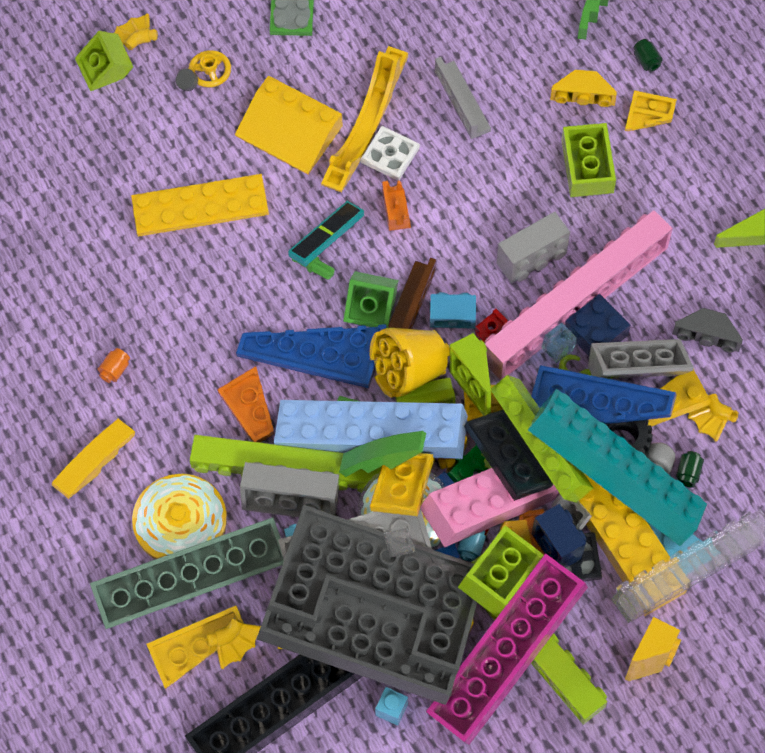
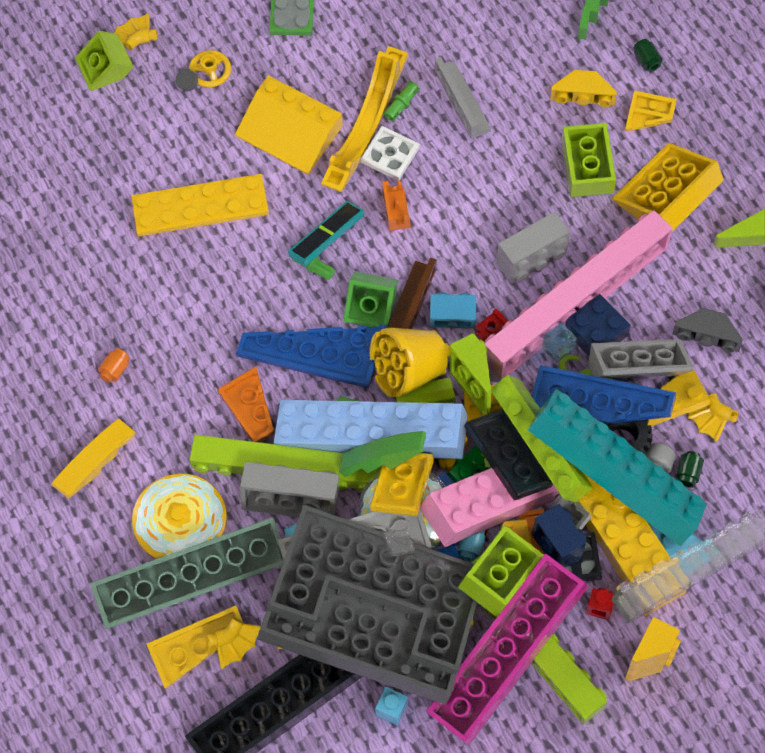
(401, 101): none -> bright green pin
(600, 603): none -> red brick
(670, 185): none -> yellow slope

